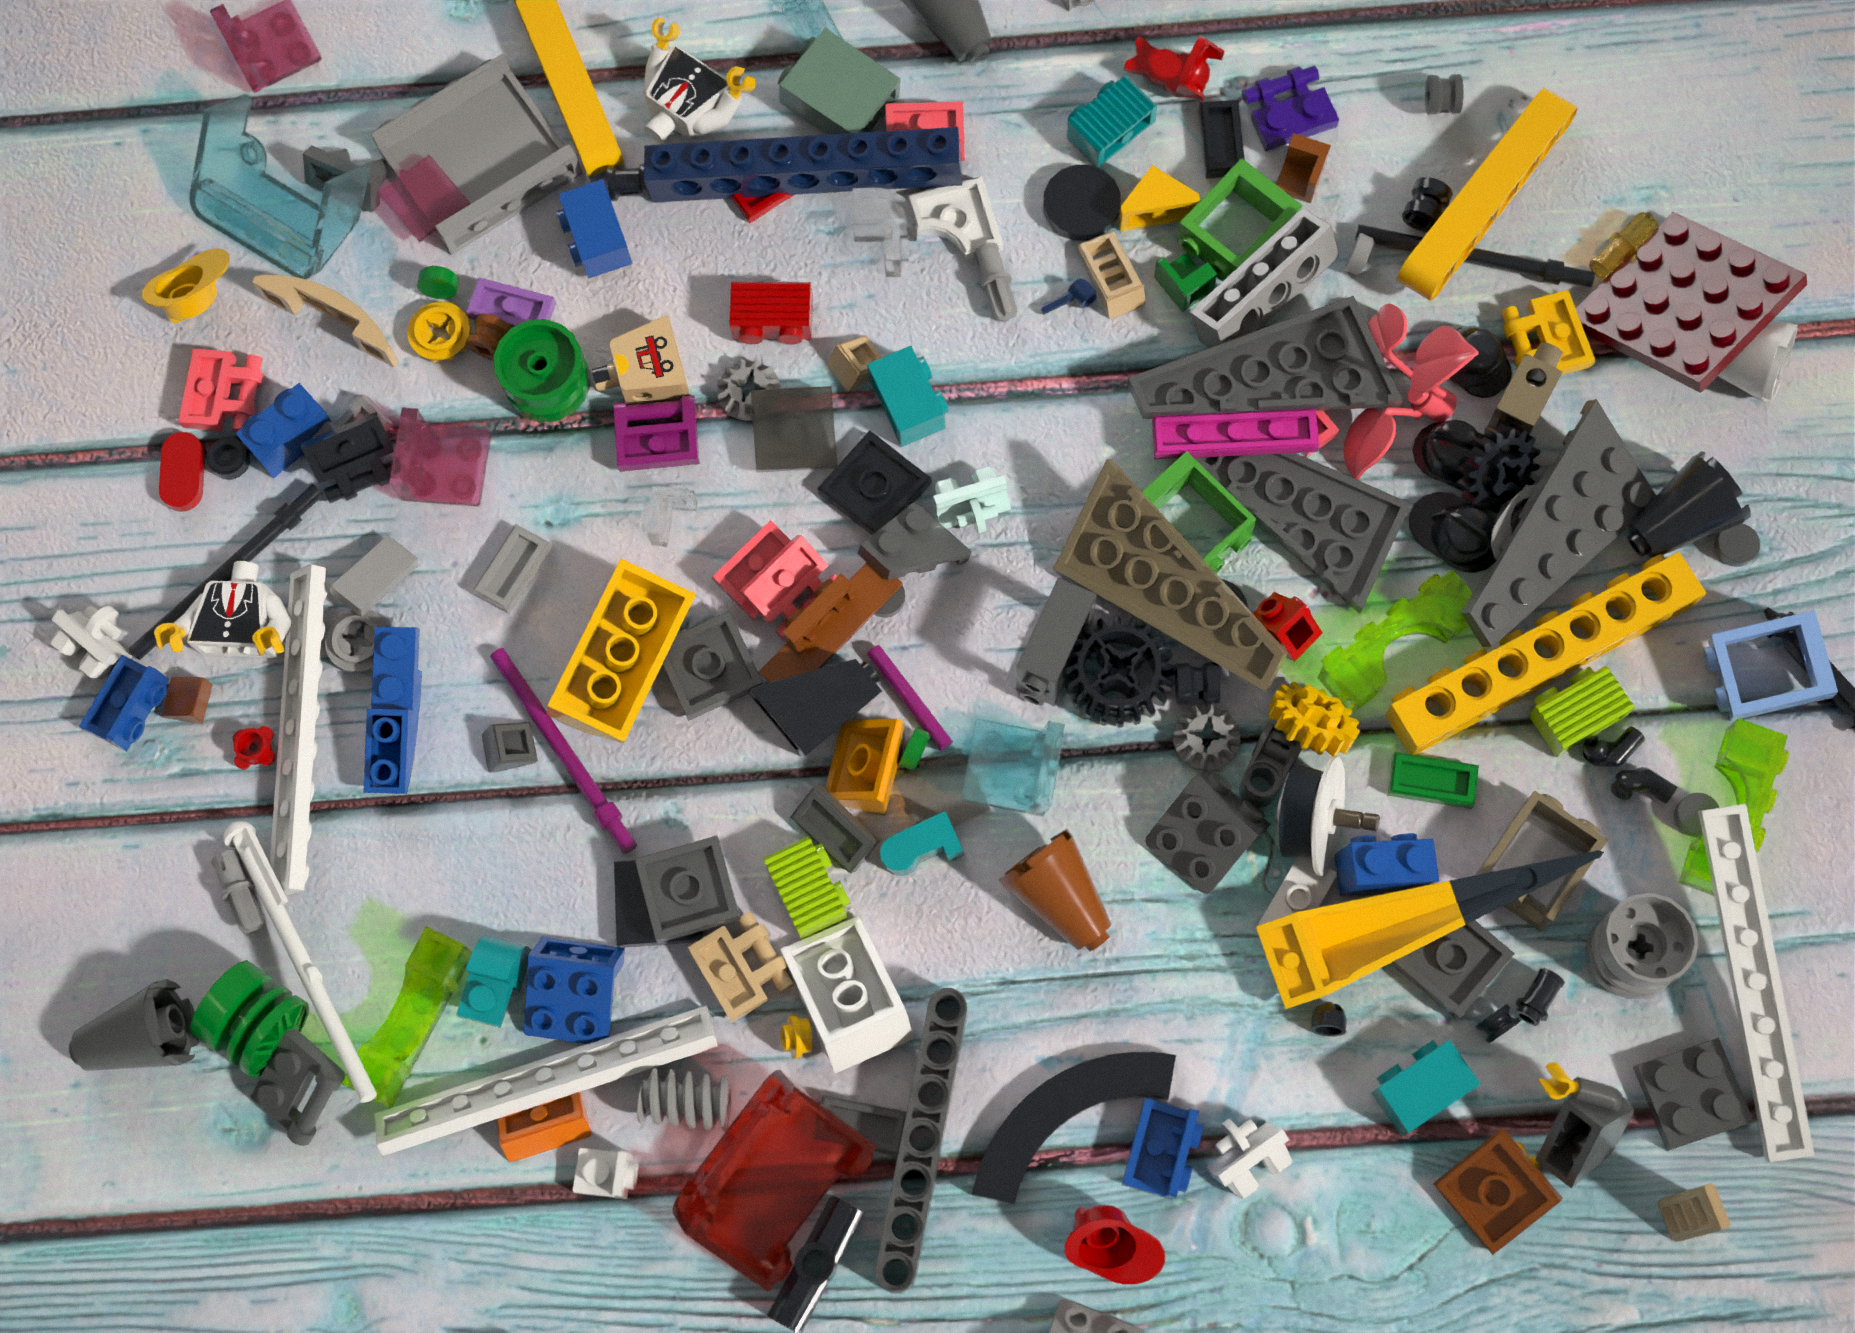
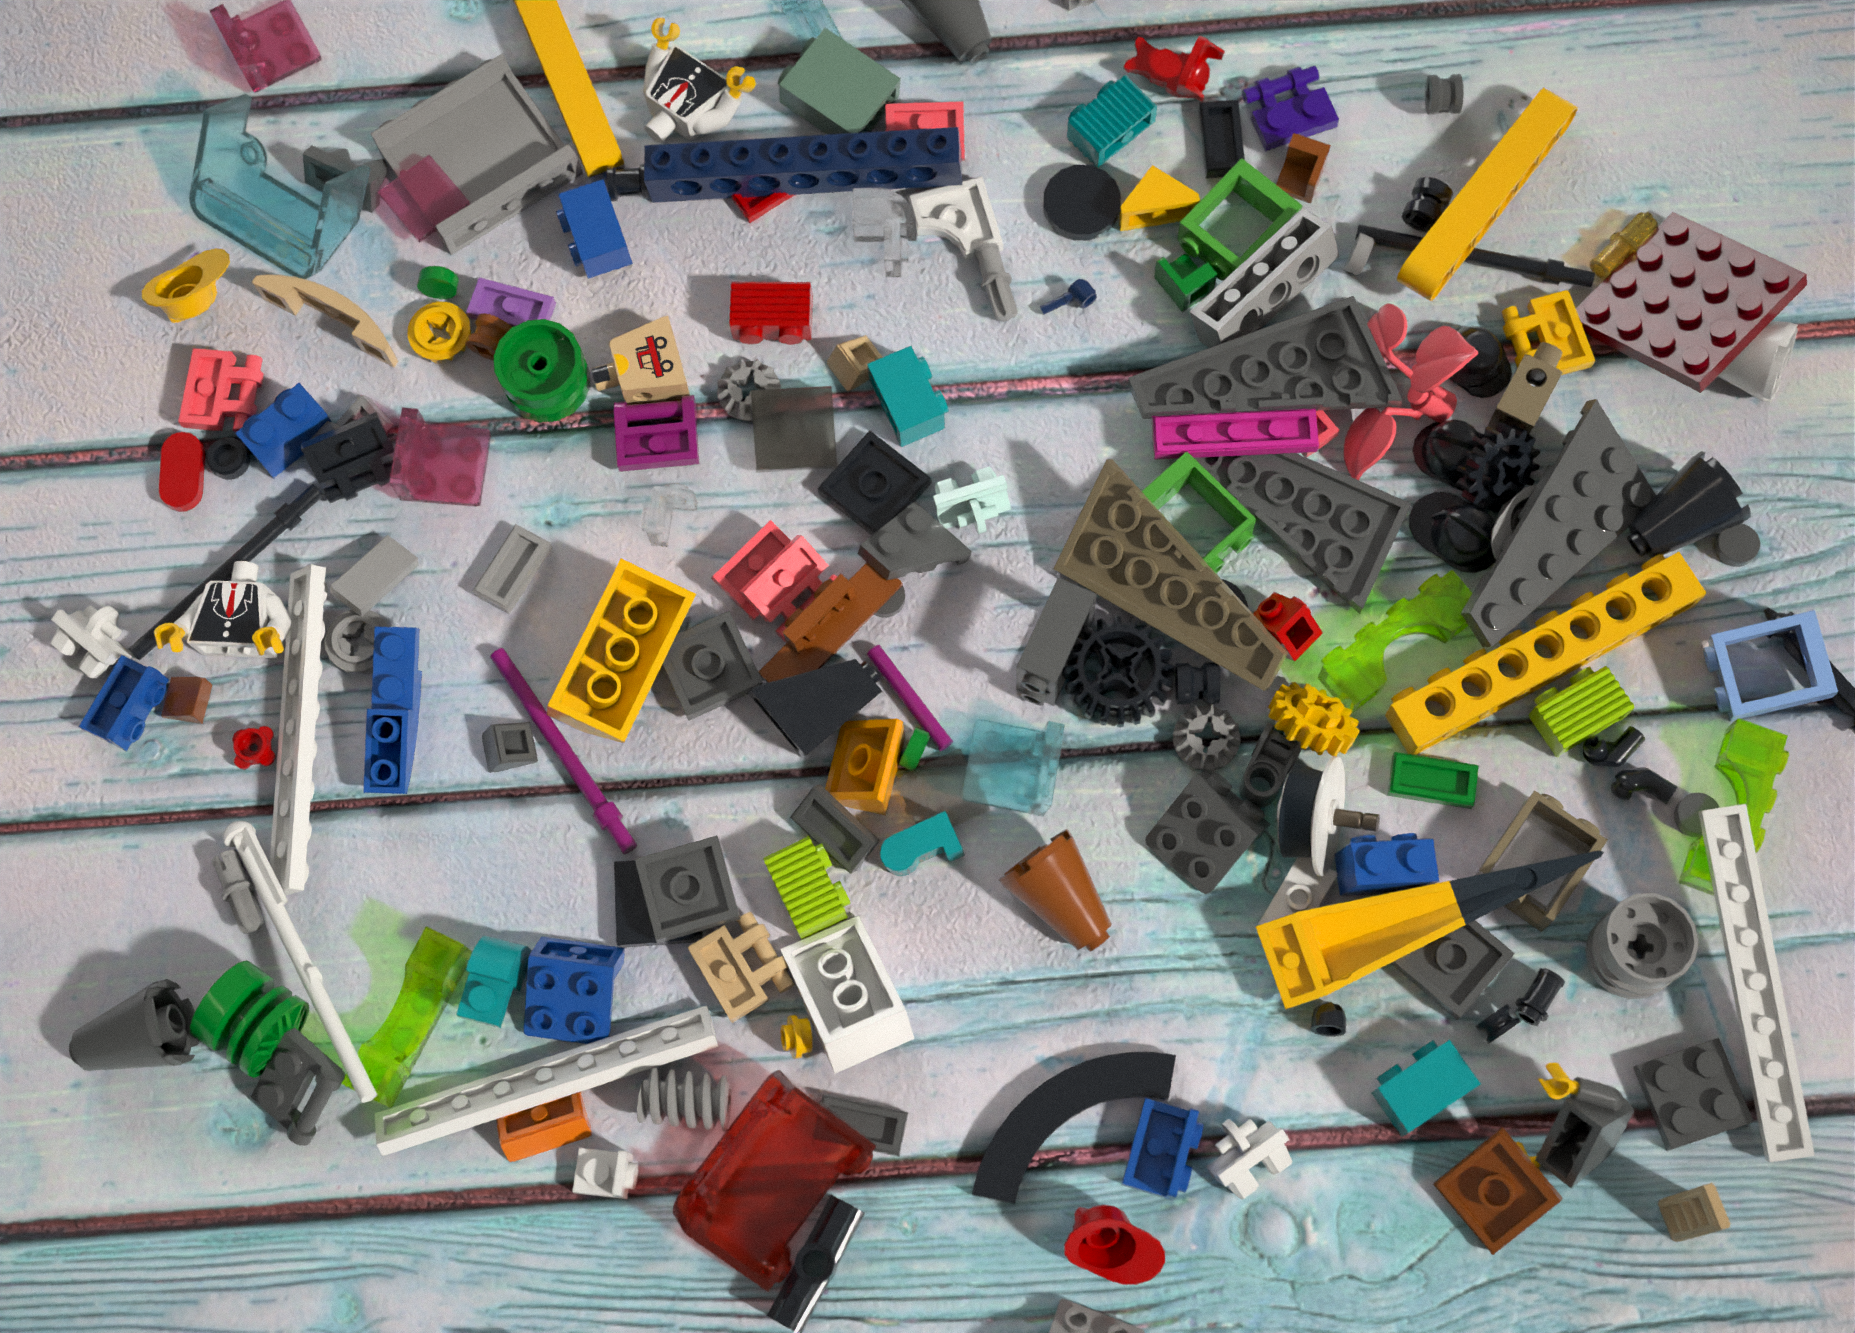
(917, 1117): dark grey beam -> none
(1122, 295): tan slope -> none

